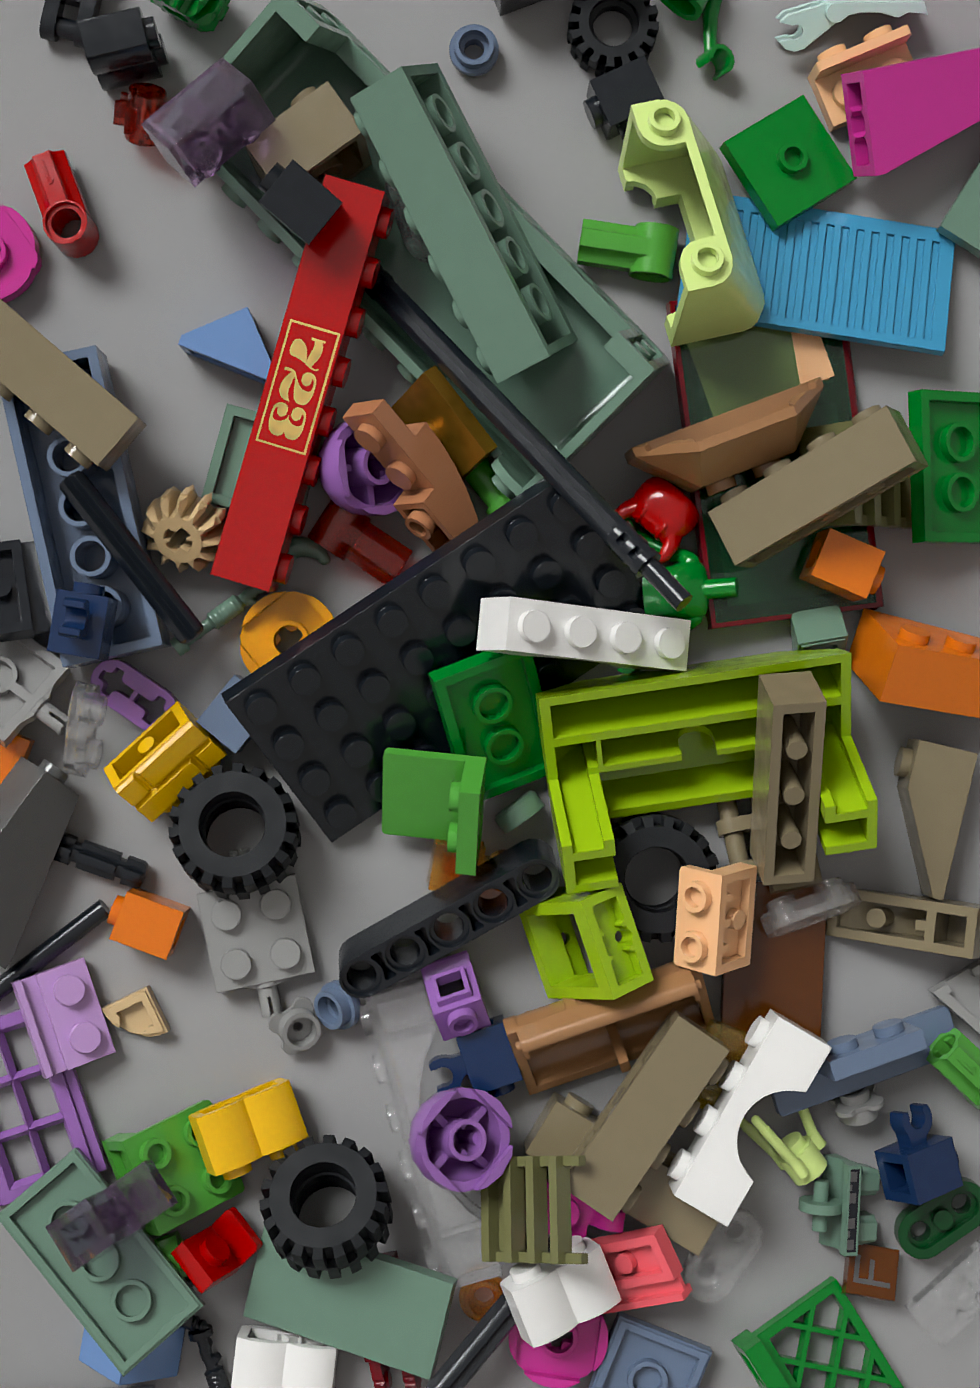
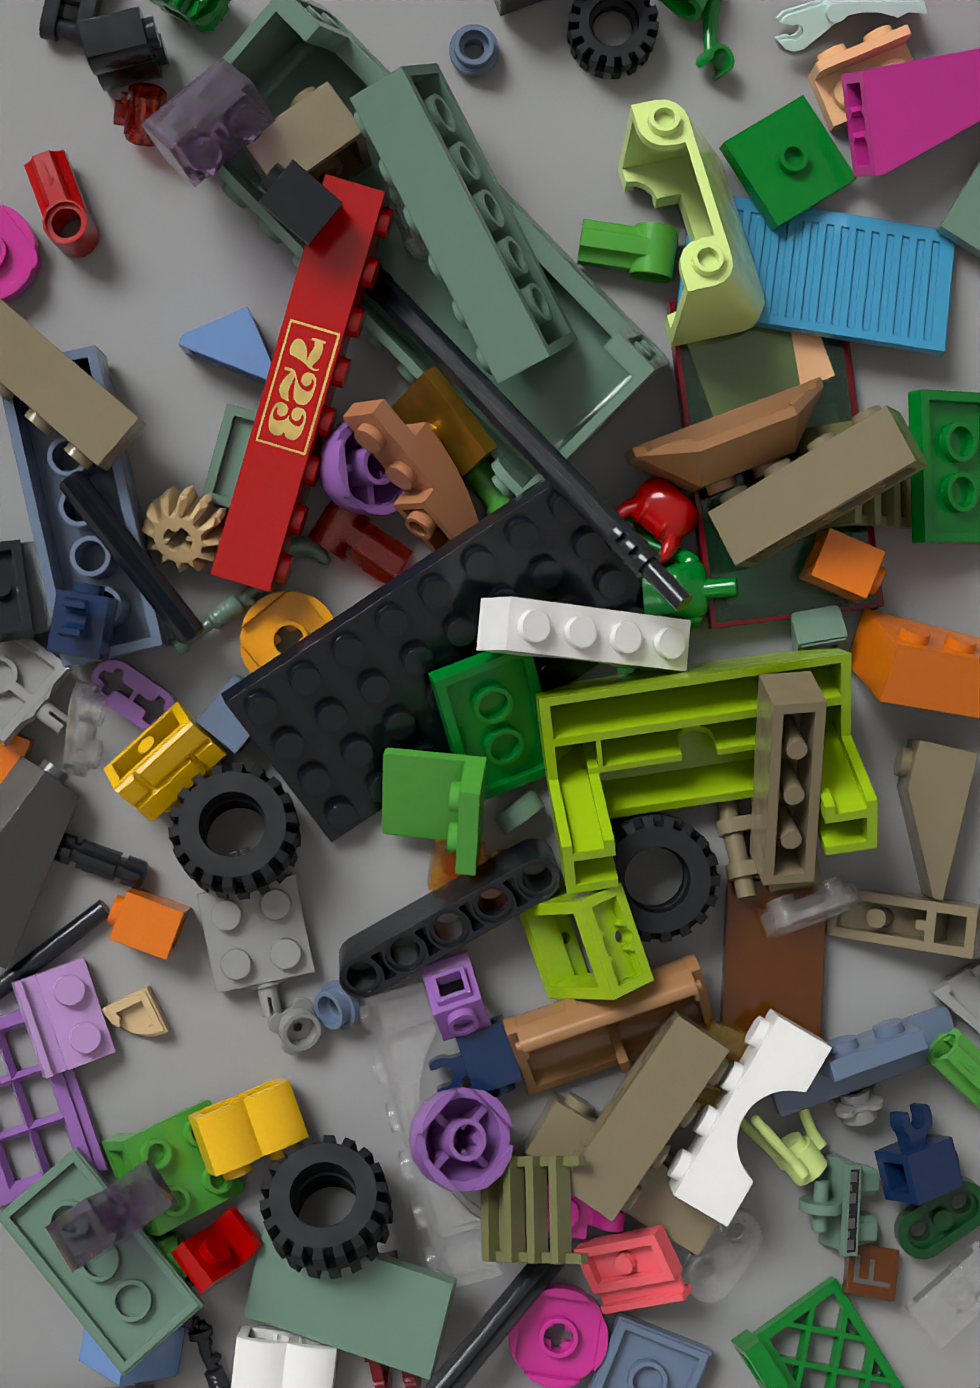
(470, 1305): clear orange plate -> none
(556, 1297): white brick -> none
(614, 93): black brick -> none
(715, 918): light nougat bracket -> none

